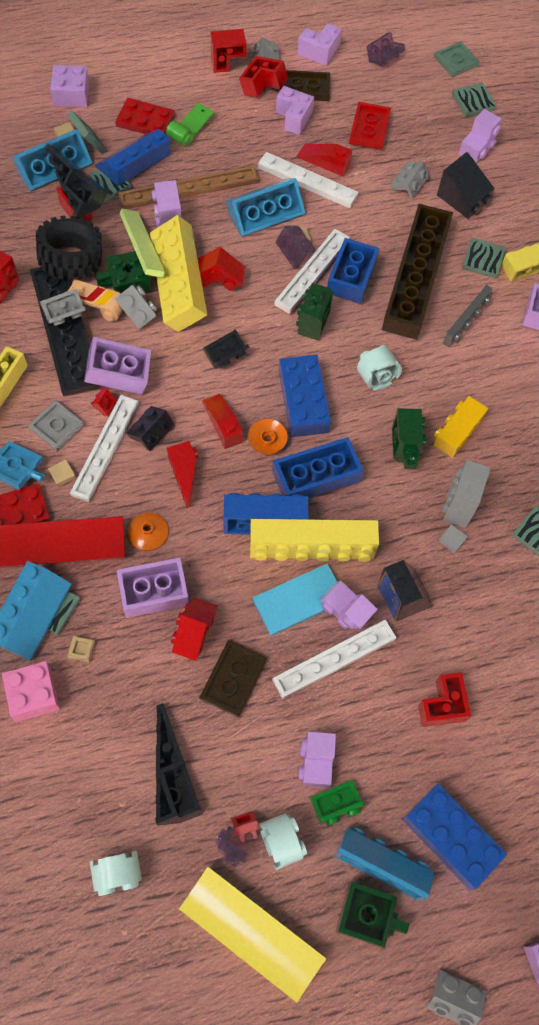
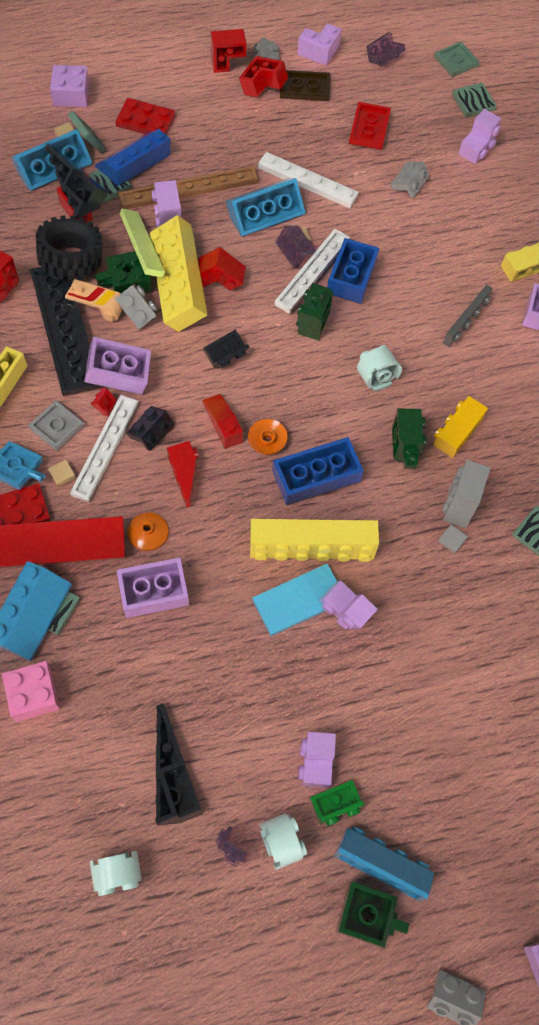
(62, 306): light grey bracket -> none
(81, 649): tan tile -> none
(190, 125): bright green door -> none
(193, 628): red brick -> none
(233, 678): dark brown tile -> none
(242, 508): blue brick -> none
(244, 824): red tile -> none
(252, 934): light yellow arch -> none
(296, 108): lavender brick -> none
(304, 396): blue brick -> none
(327, 156): red slope -> none
(333, 659): white plate -> none
(403, 590): black slope -> none
(417, 272): dark brown brick -> none
(449, 706): red brick -> none
(454, 837): blue brick -> none
(465, 186): black slope -> none
(484, 258): sand green tile -> none

